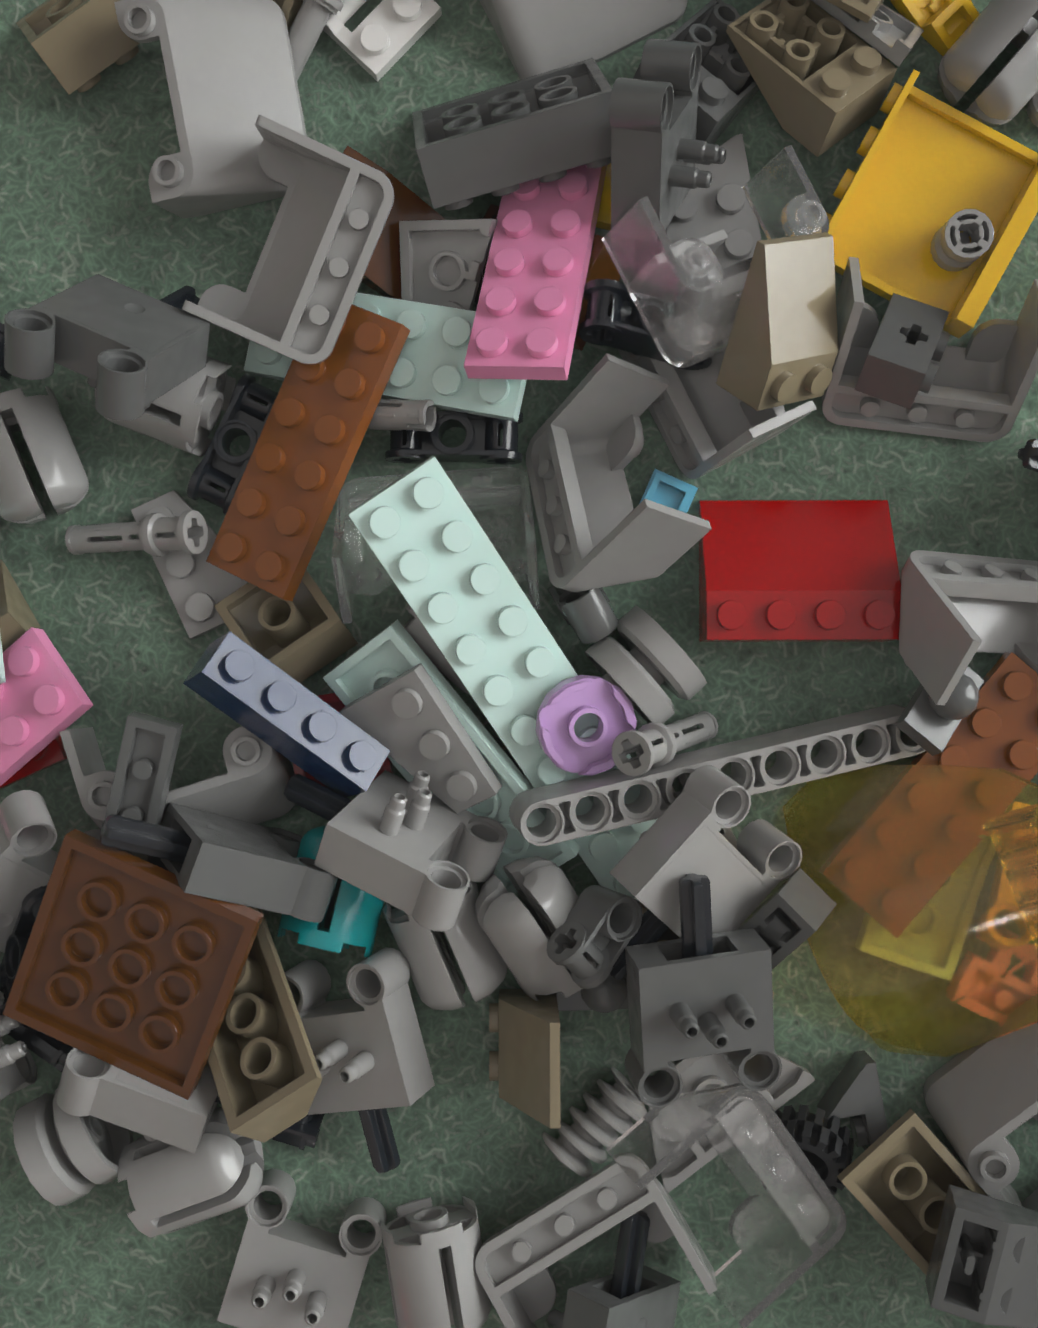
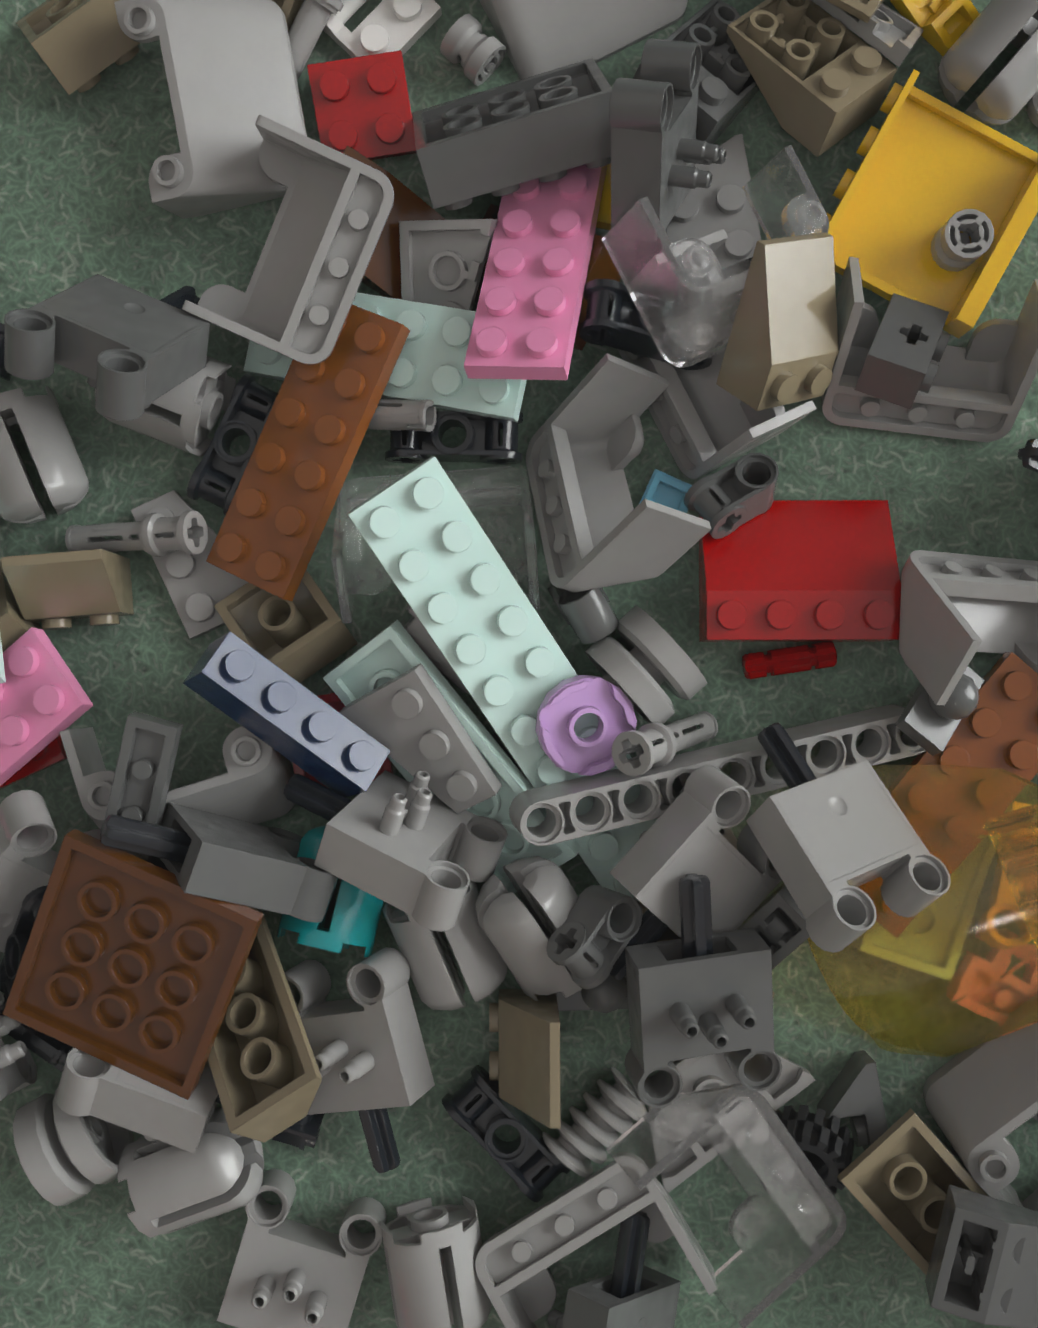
(71, 587): none -> dark tan slope
(364, 105): none -> red plate
(471, 48): none -> light grey wheel
(481, 1111): none -> black piece
(729, 495): none -> dark grey piece
(789, 660): none -> red axle
(839, 835): none -> light grey piece

